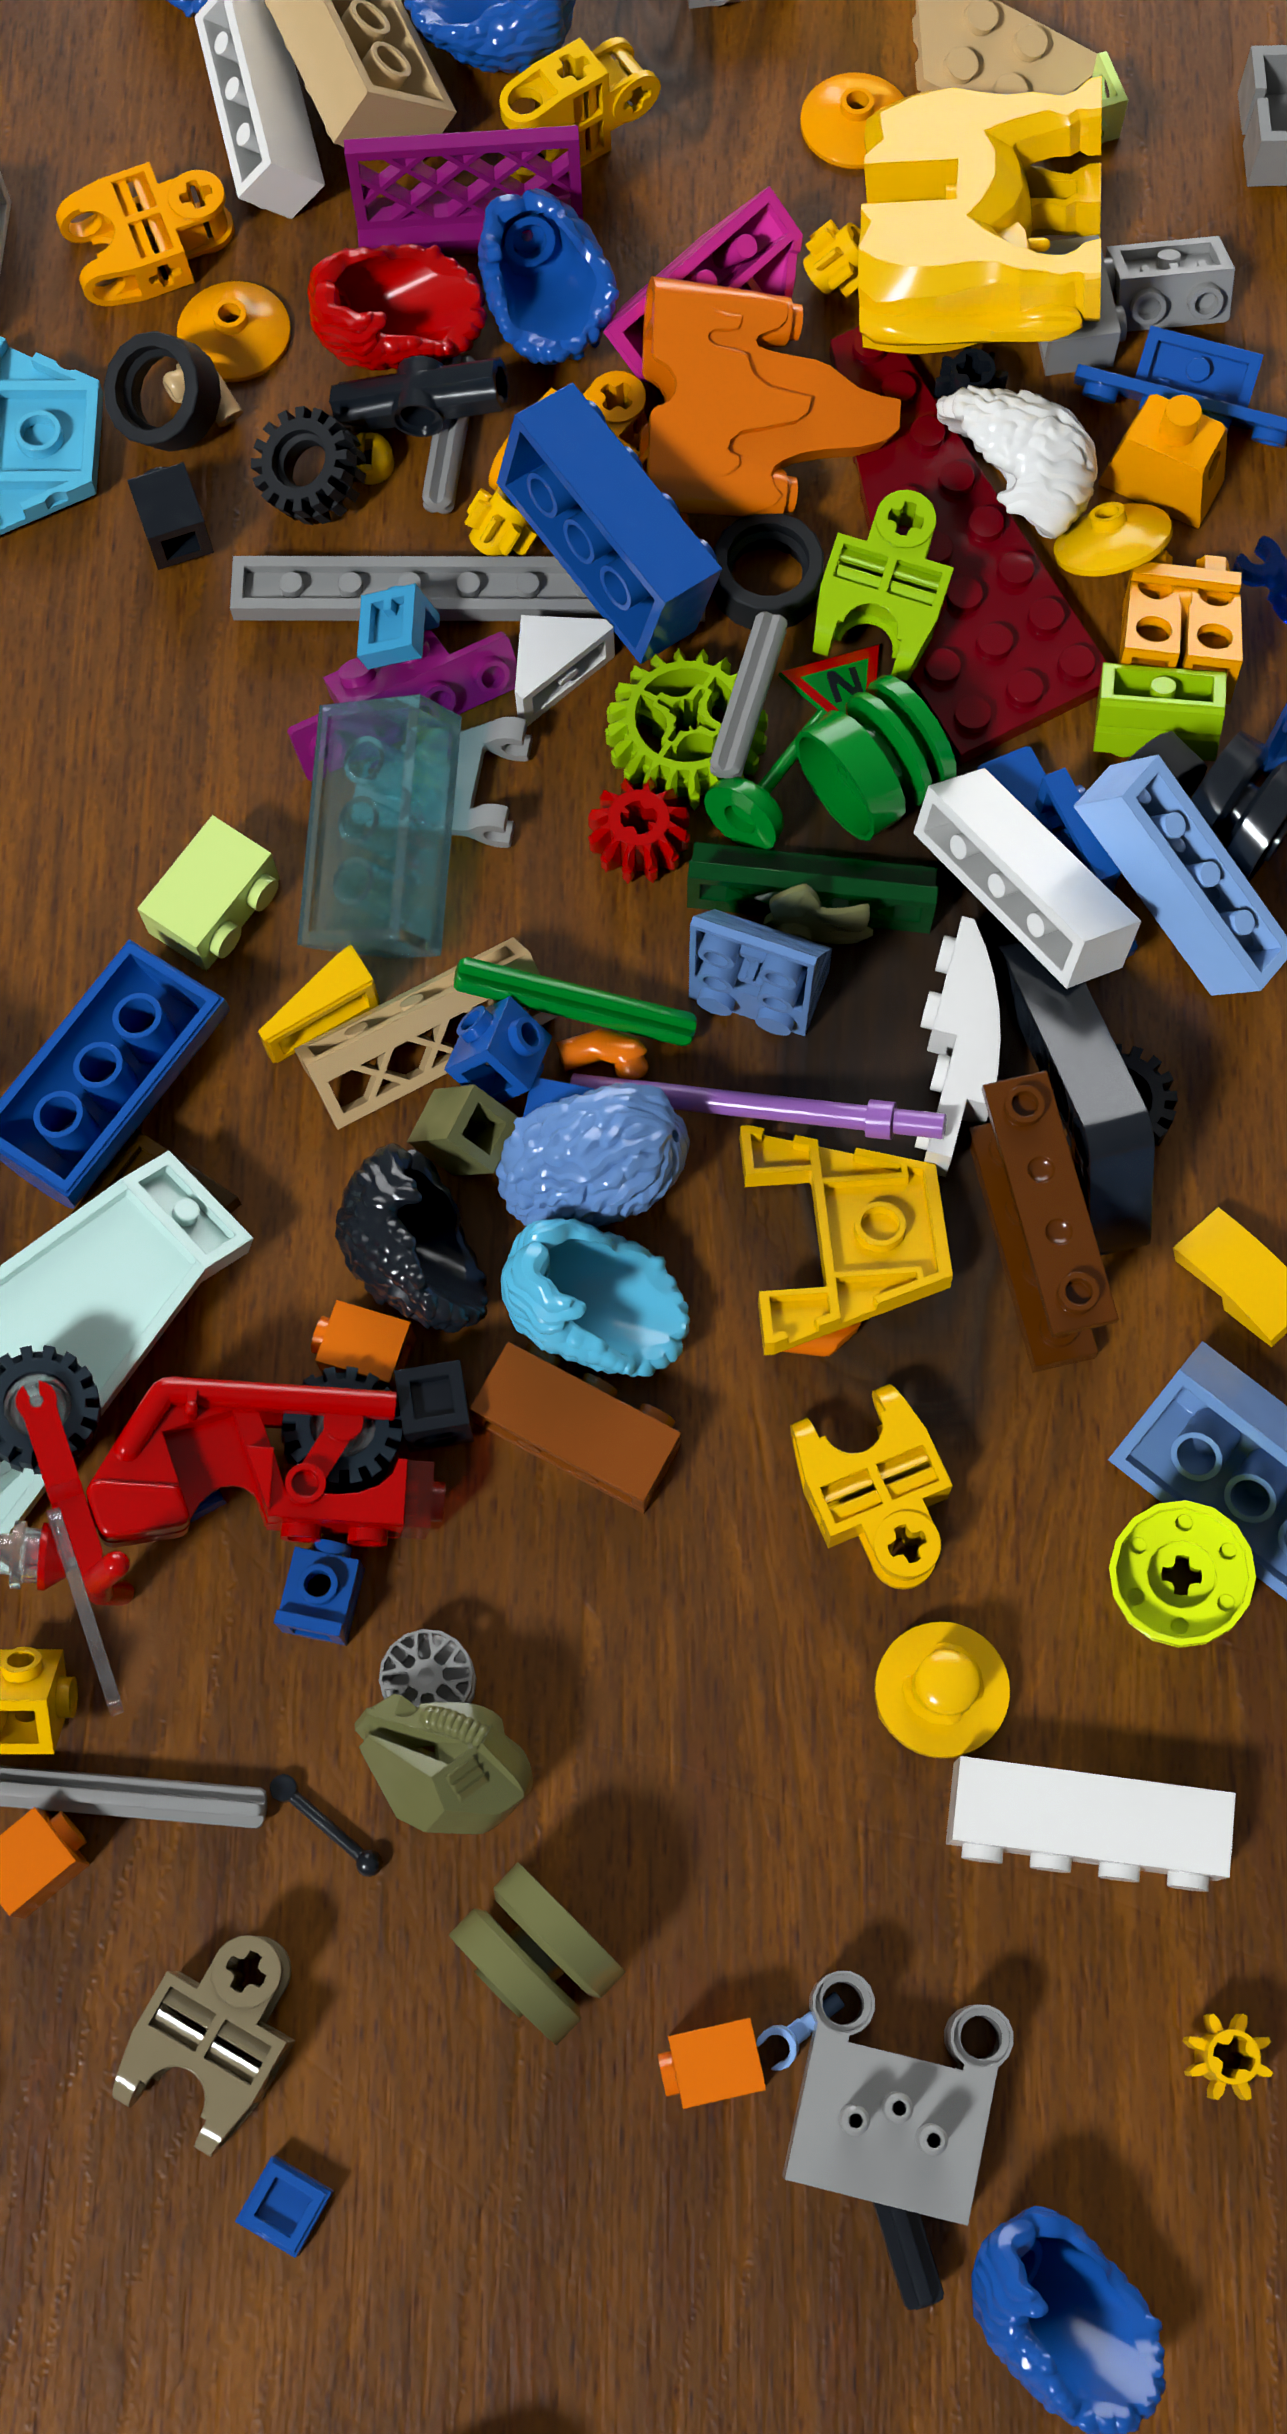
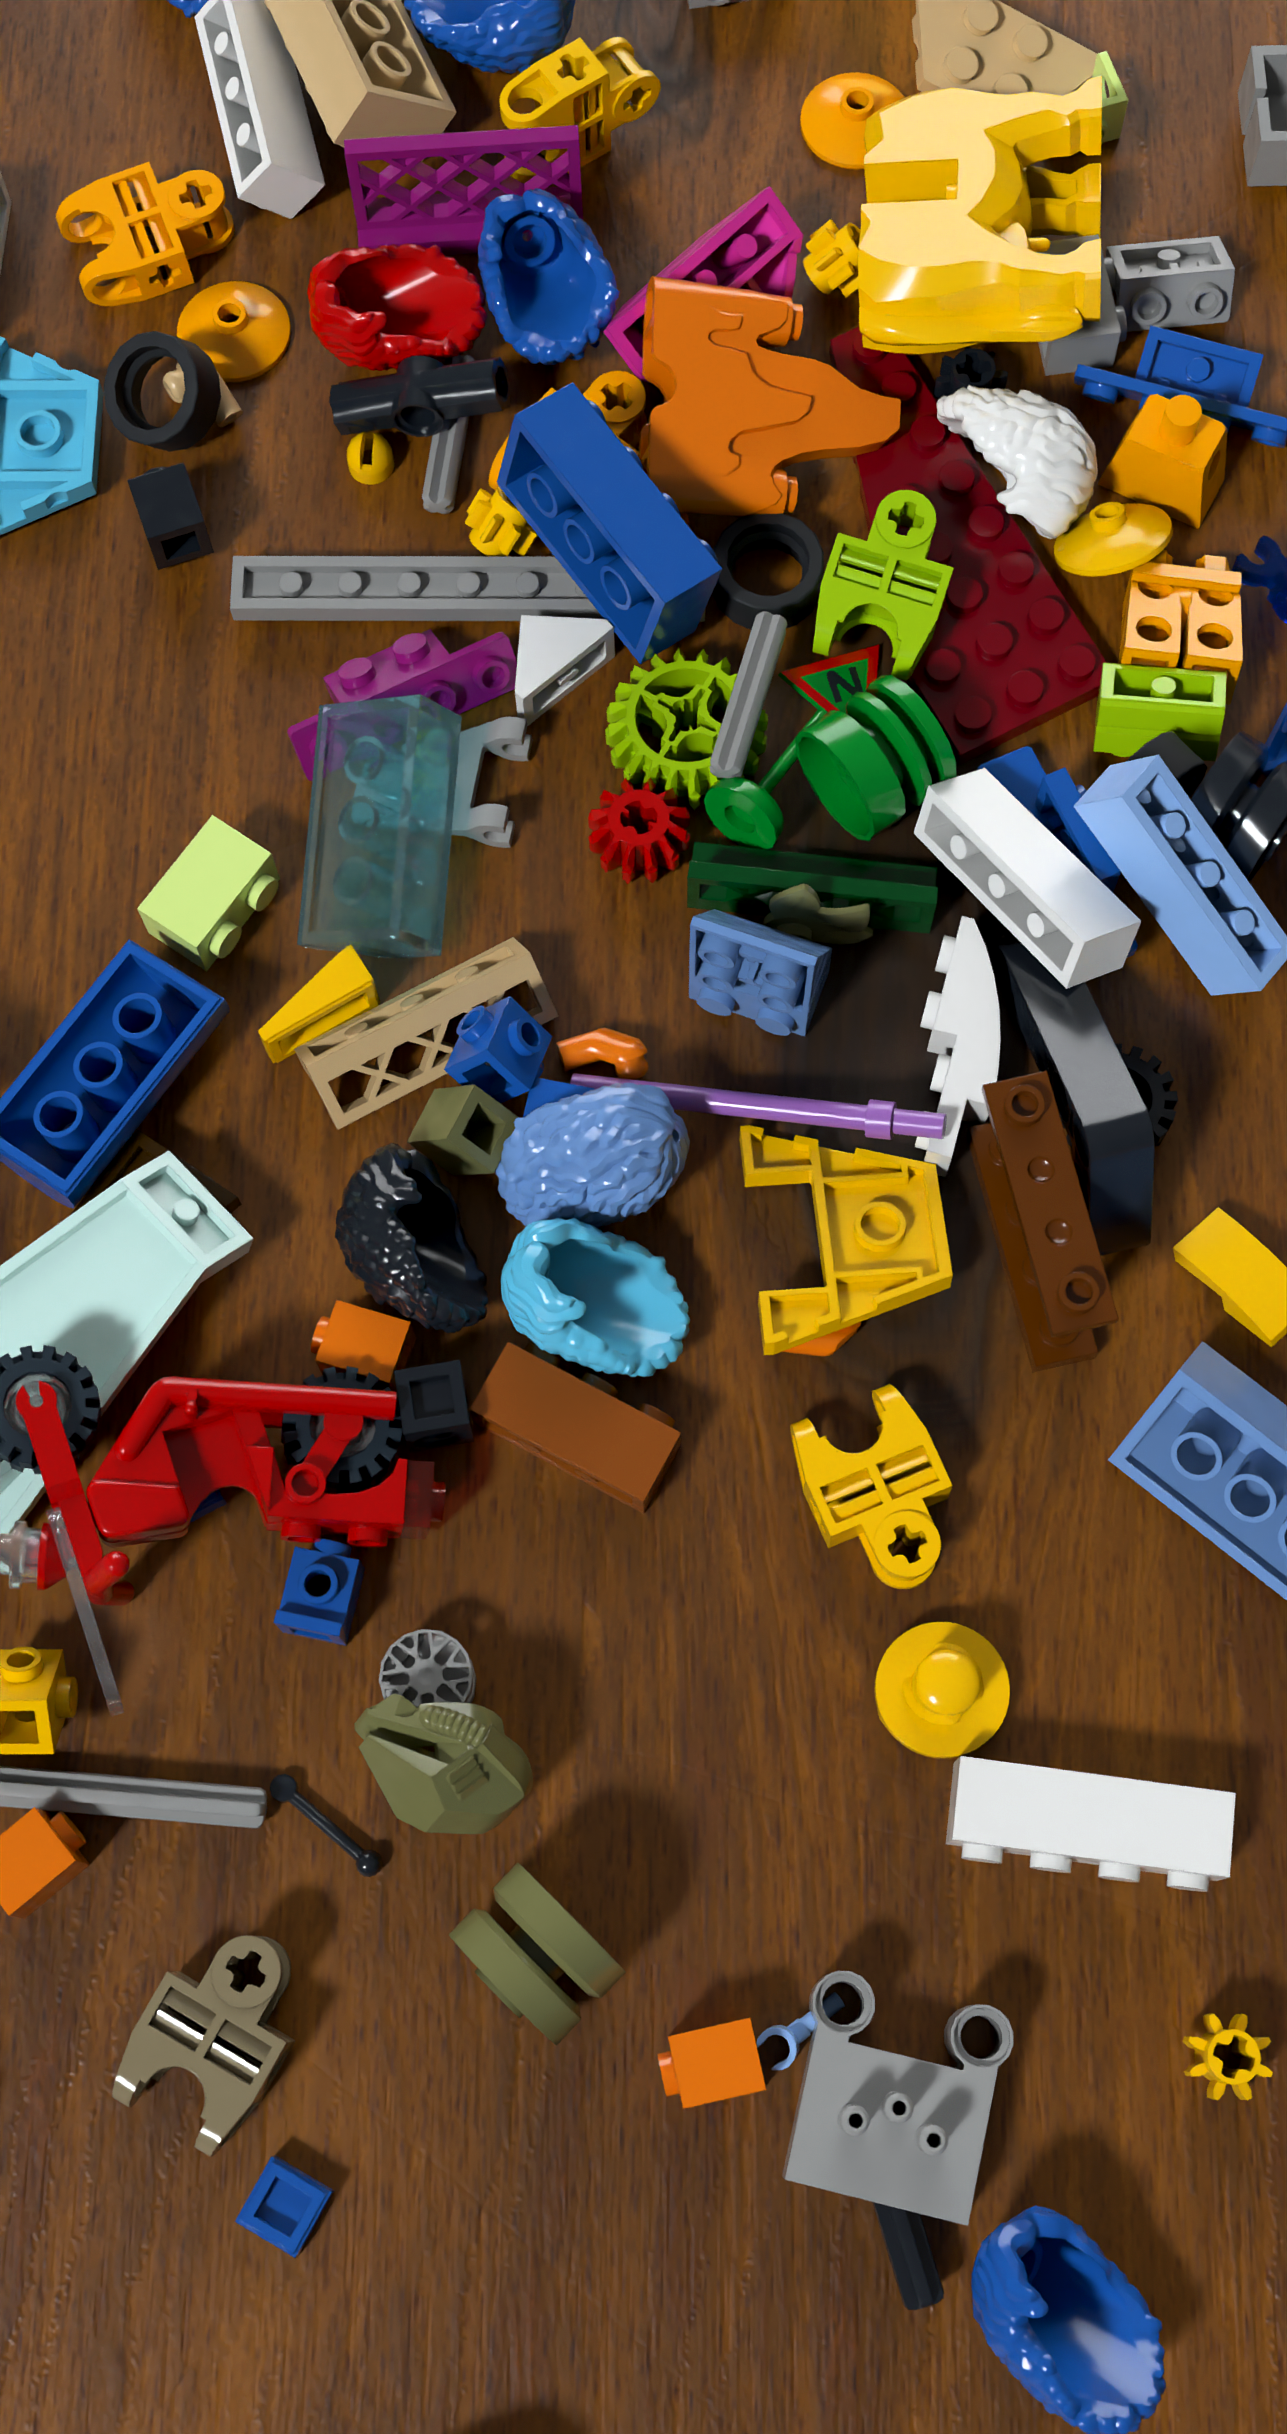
(284, 449): black tyre -> none
(394, 625): dark azure bracket -> none
(575, 1001): green axle -> none
(1213, 1550): neon yellow wheel -> none

